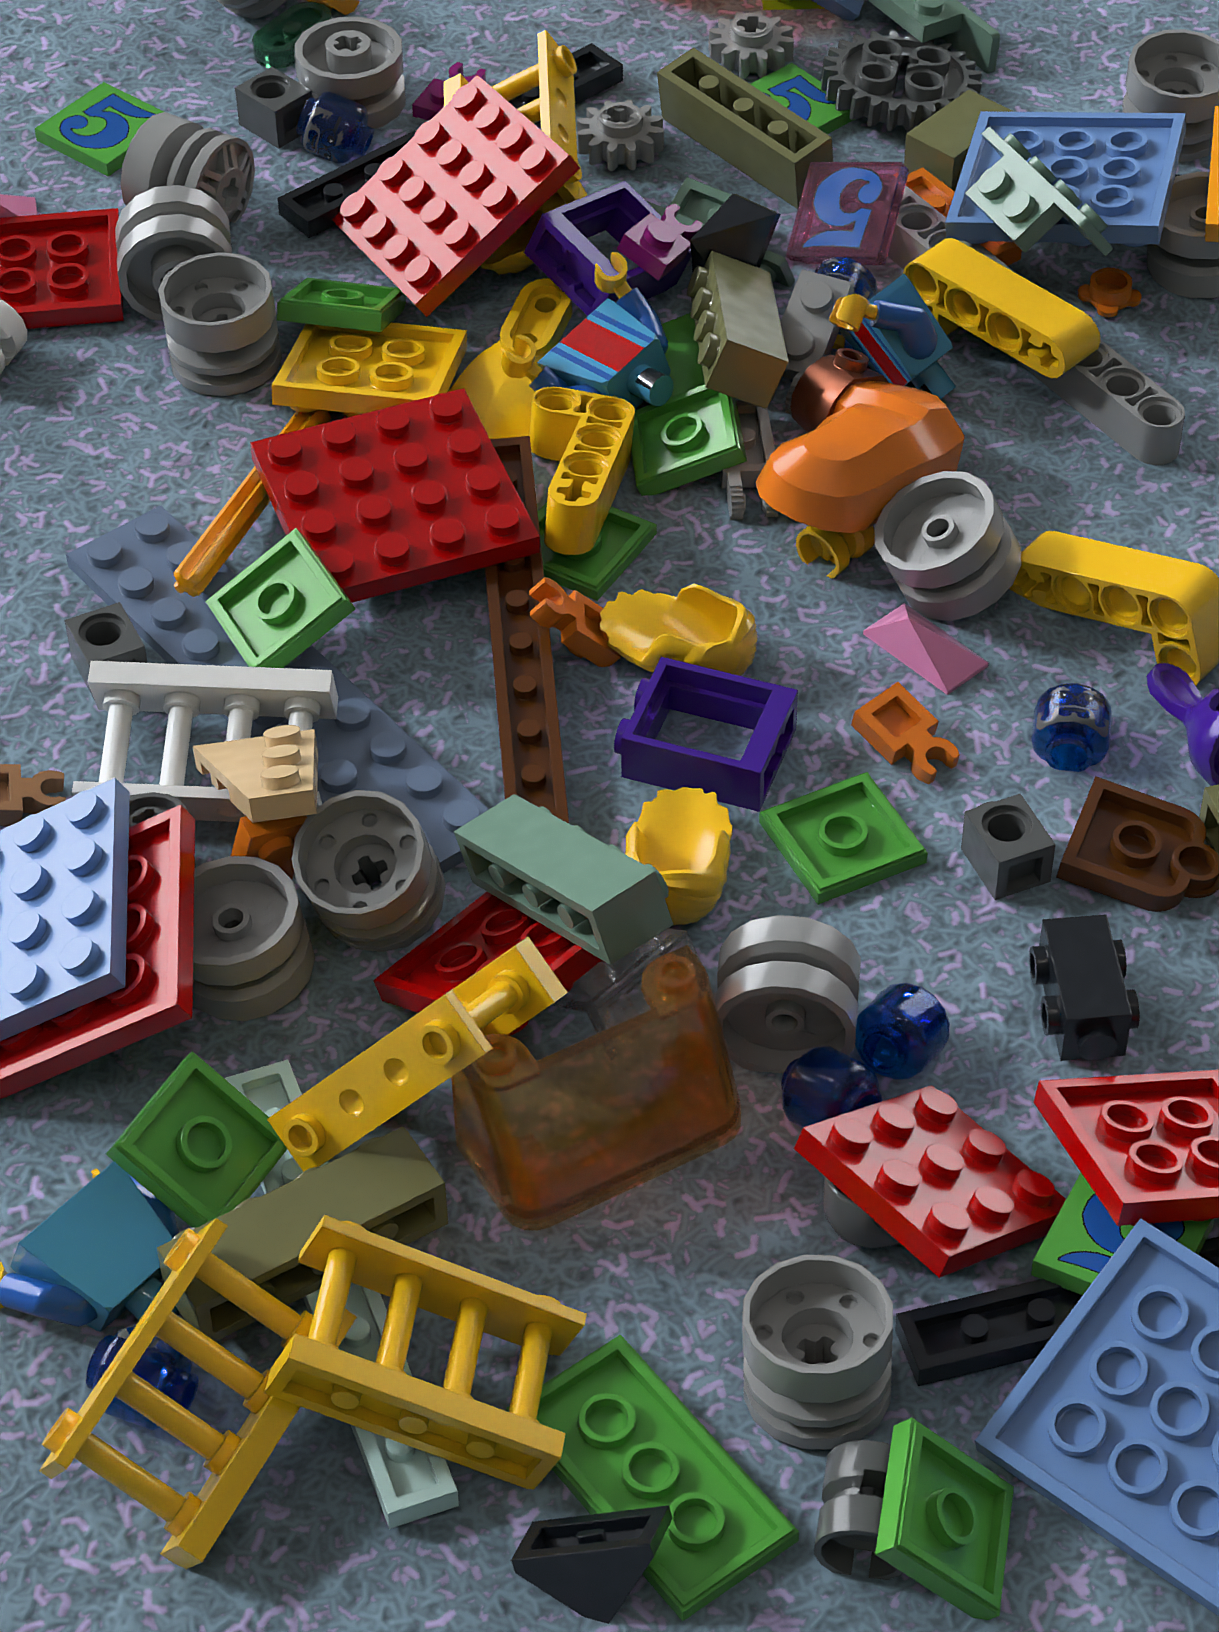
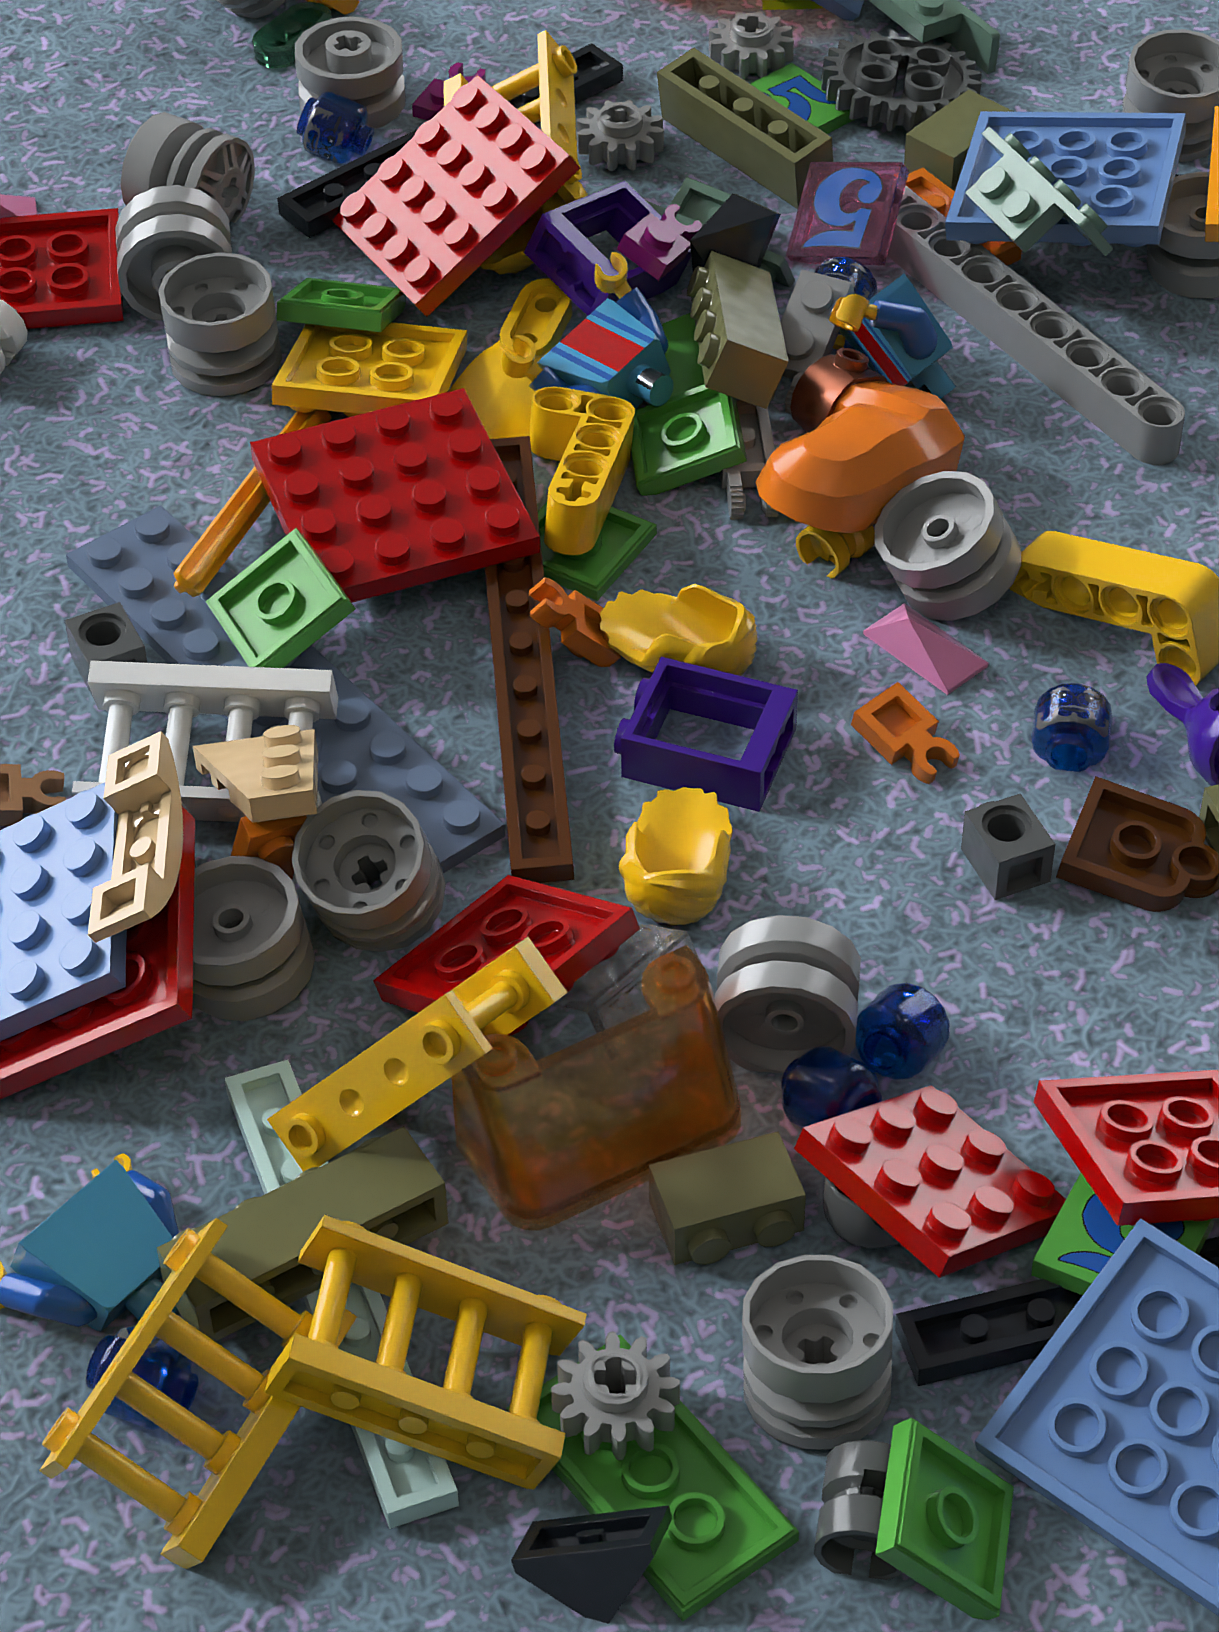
(97, 127): bright green tile -> none
(148, 840): none -> tan slope
(198, 1144): bright green tile -> none
(271, 106): dark grey brick -> none
(565, 878): sand green brick -> none
(615, 1395): none -> light grey gear
(727, 1199): none -> olive brick
(842, 837): bright green tile -> none
(1002, 308): yellow beam -> none
(1084, 988): black brick -> none
(1109, 291): orange plate -> none

